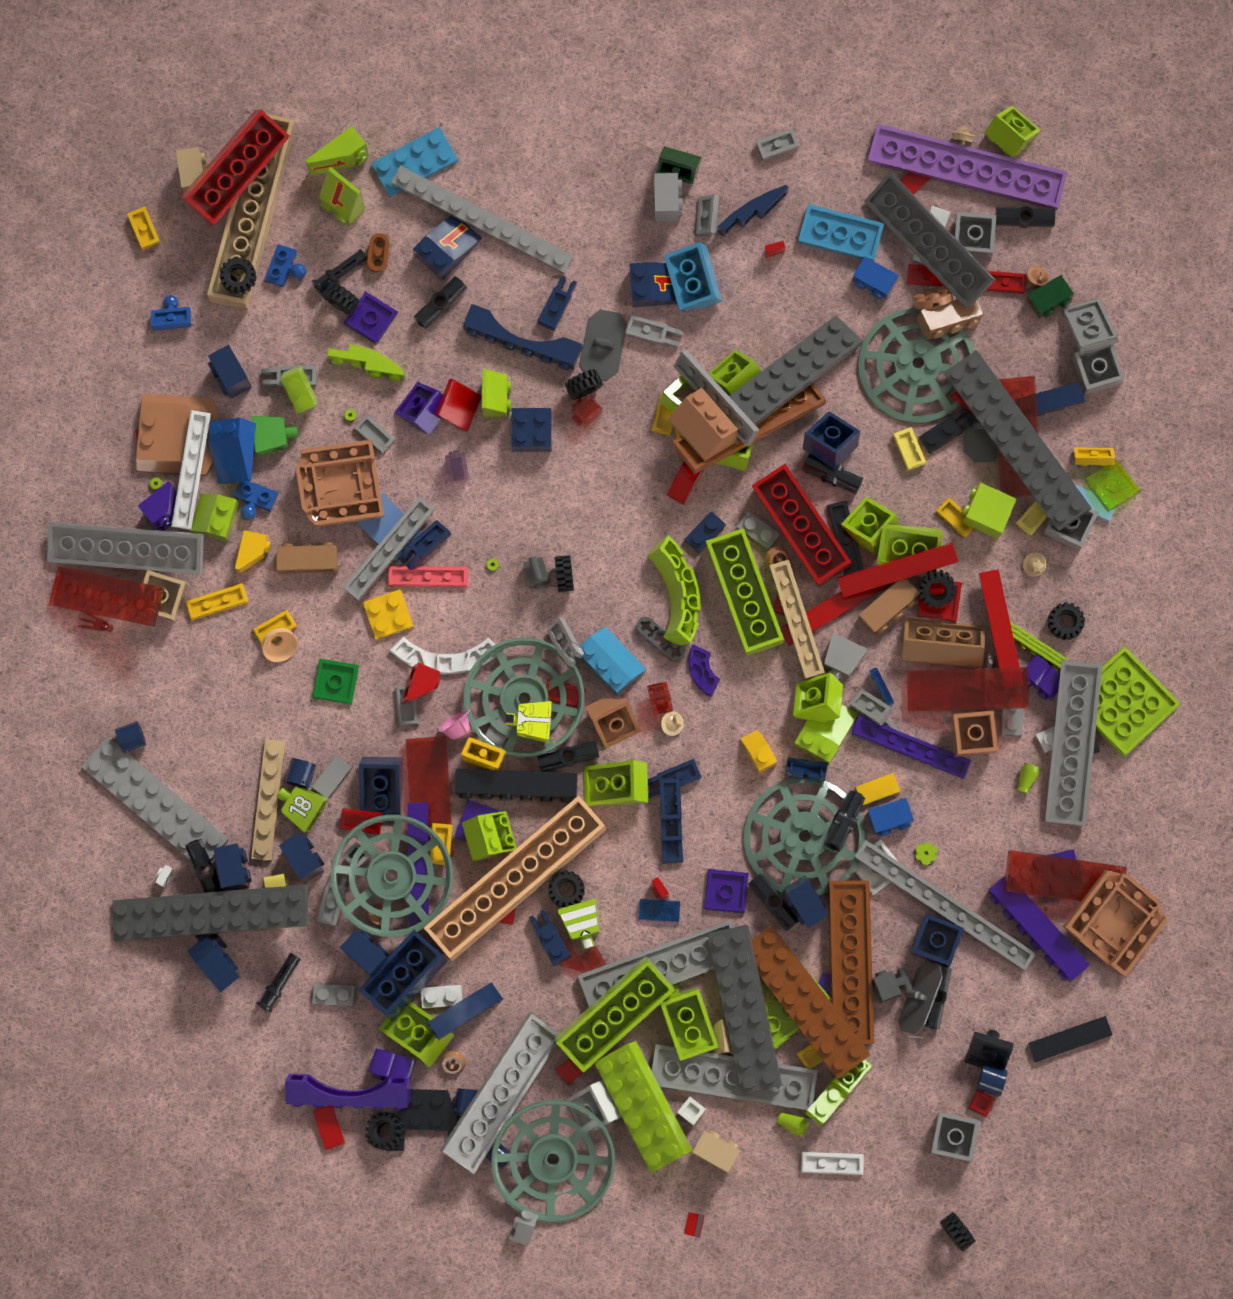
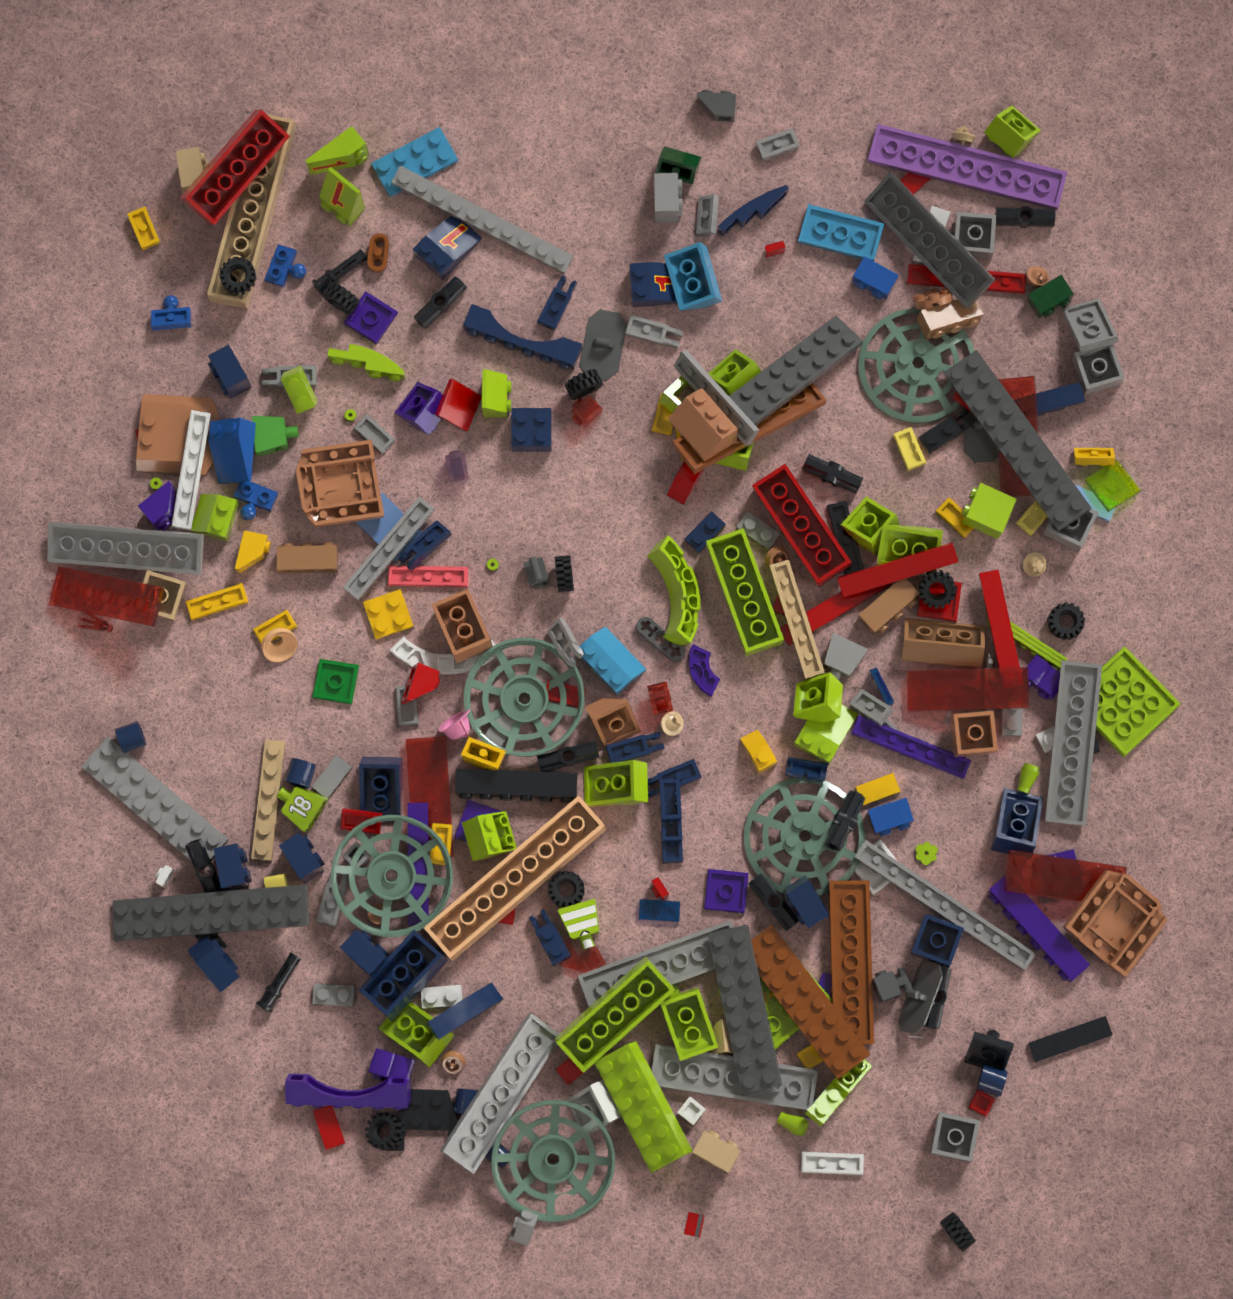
(462, 626): none -> nougat brick
(532, 720): neon yellow torso -> none
(633, 748): none -> dark blue hinge
(718, 105): none -> dark grey slope
(831, 439): dark blue brick -> none
(1017, 822): none -> dark blue slope

